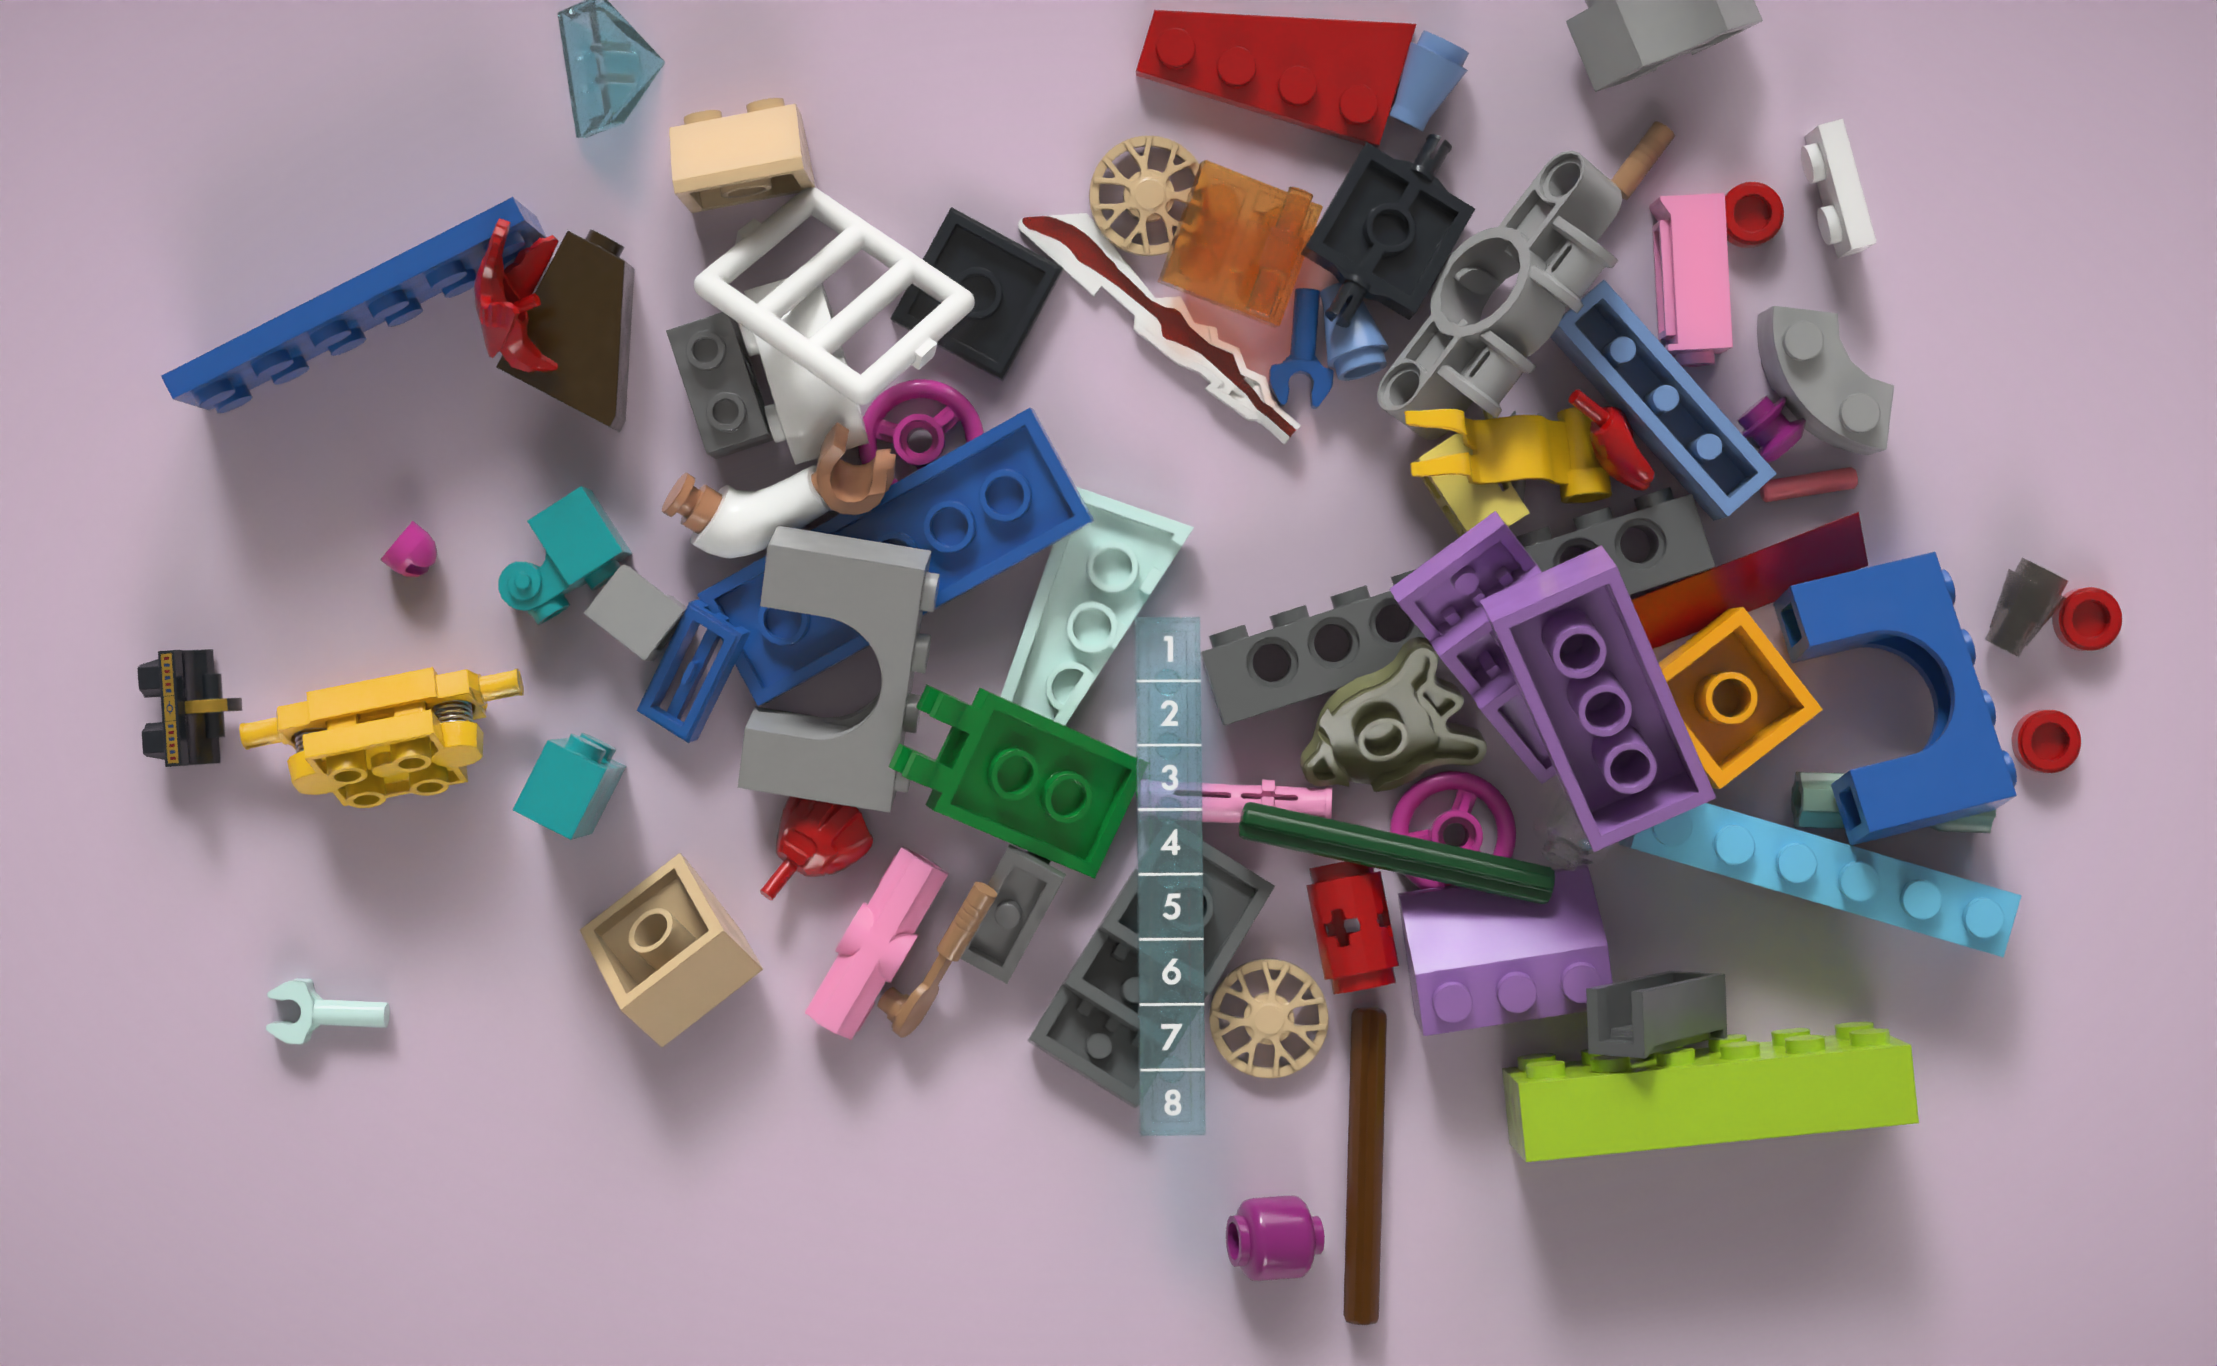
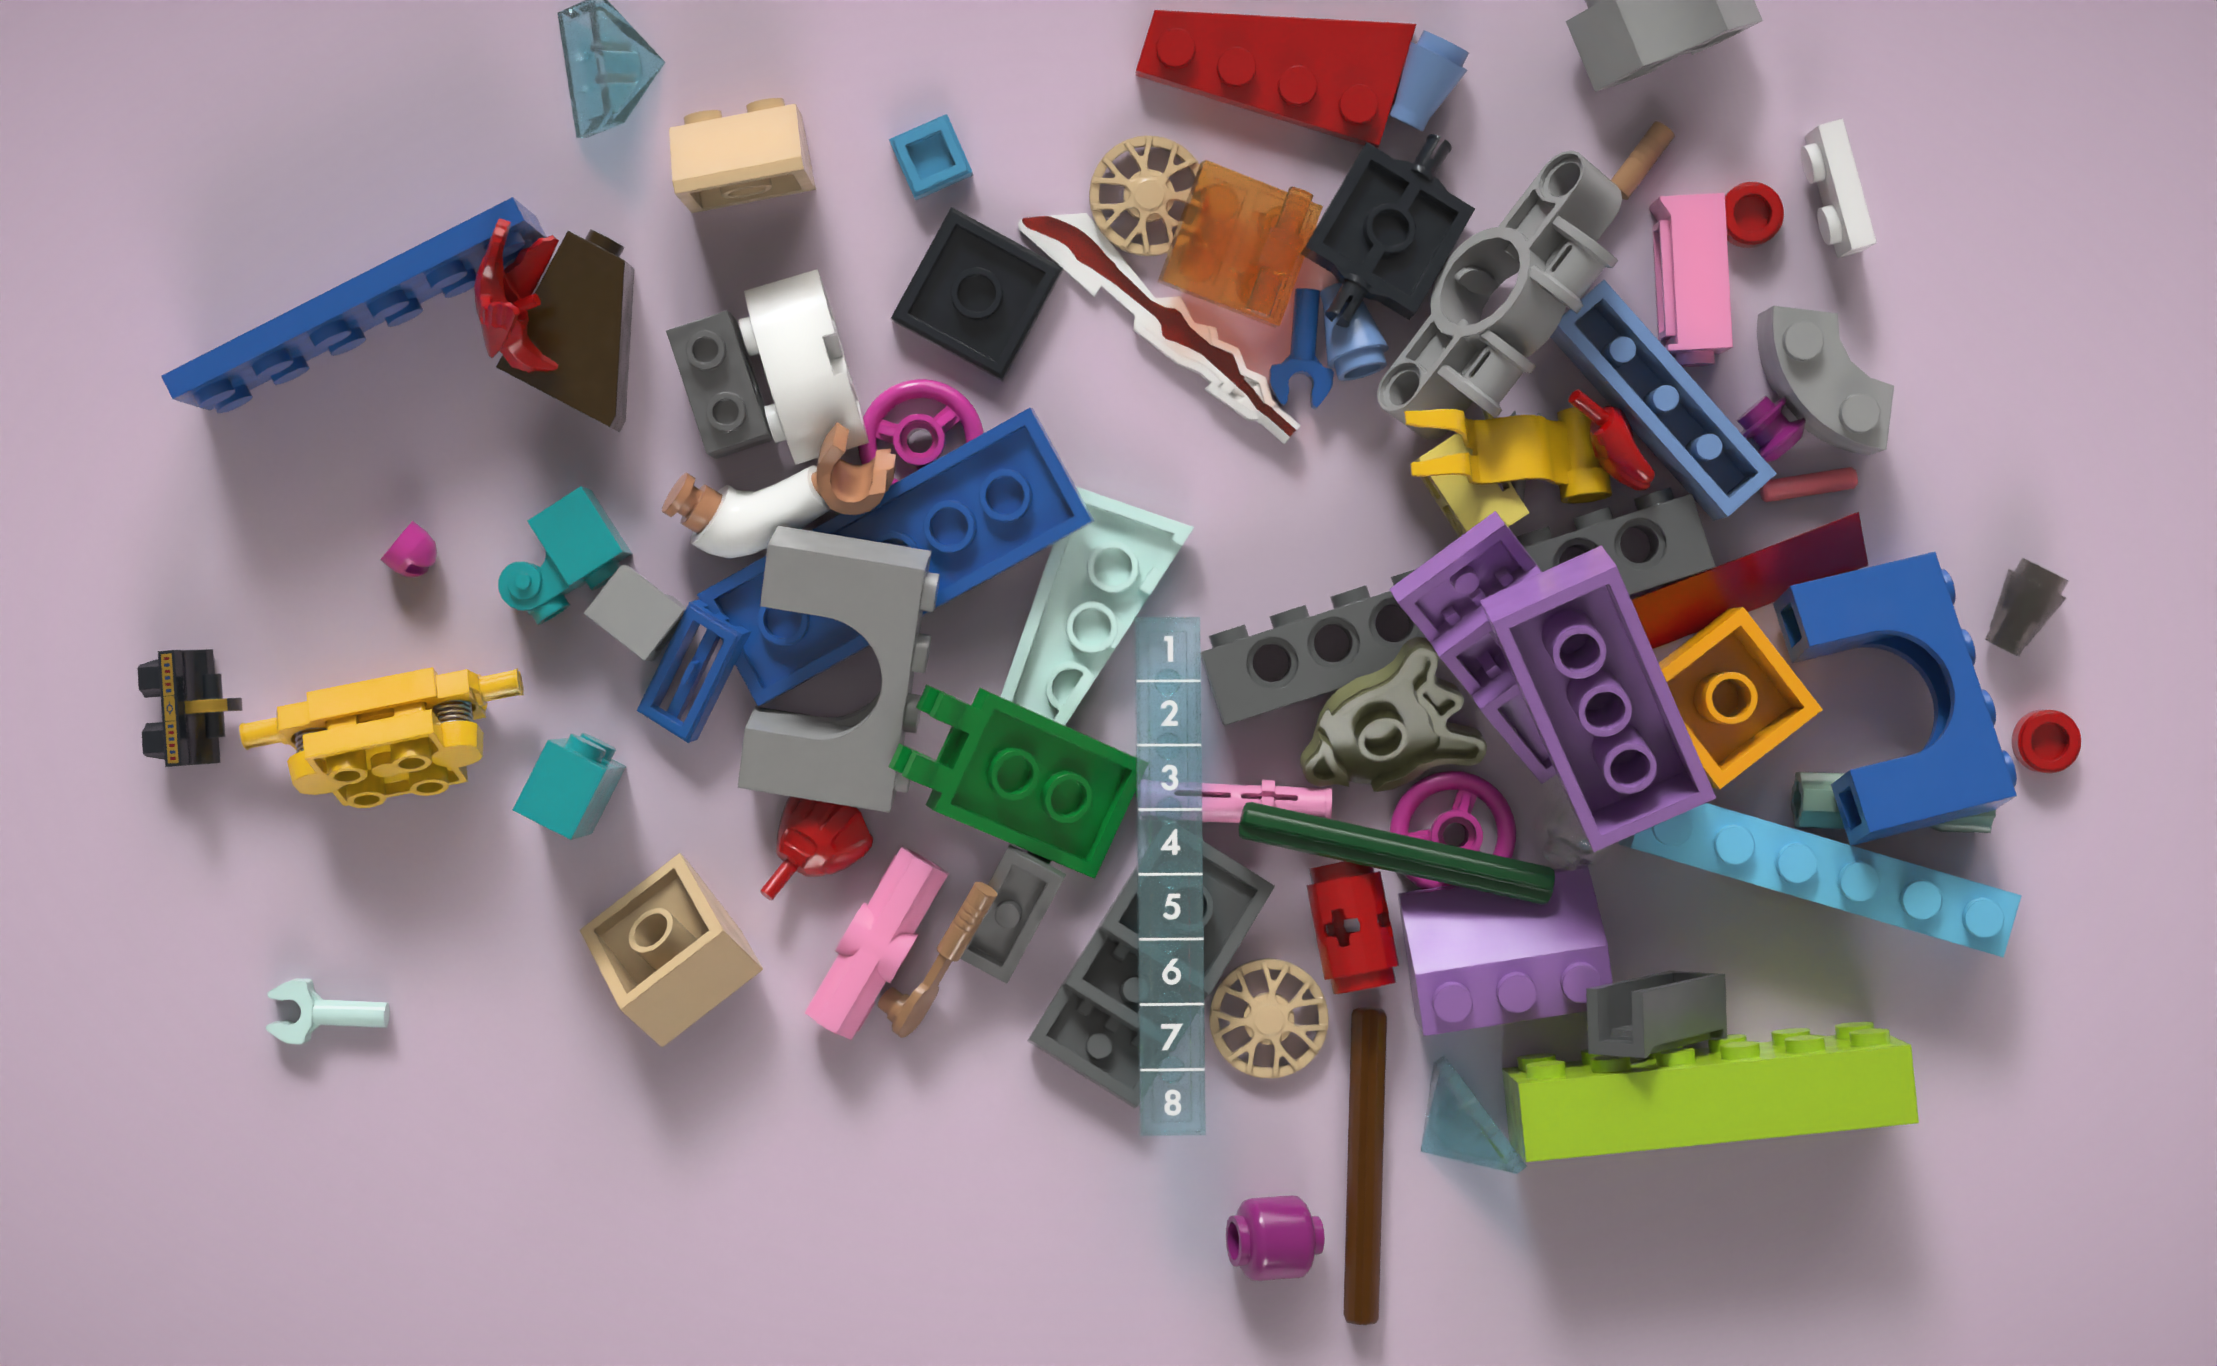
(816, 352): white bar -> none
(931, 157): none -> dark azure tile
(1461, 1127): none -> clear light blue slope
(2087, 619): red tile -> none

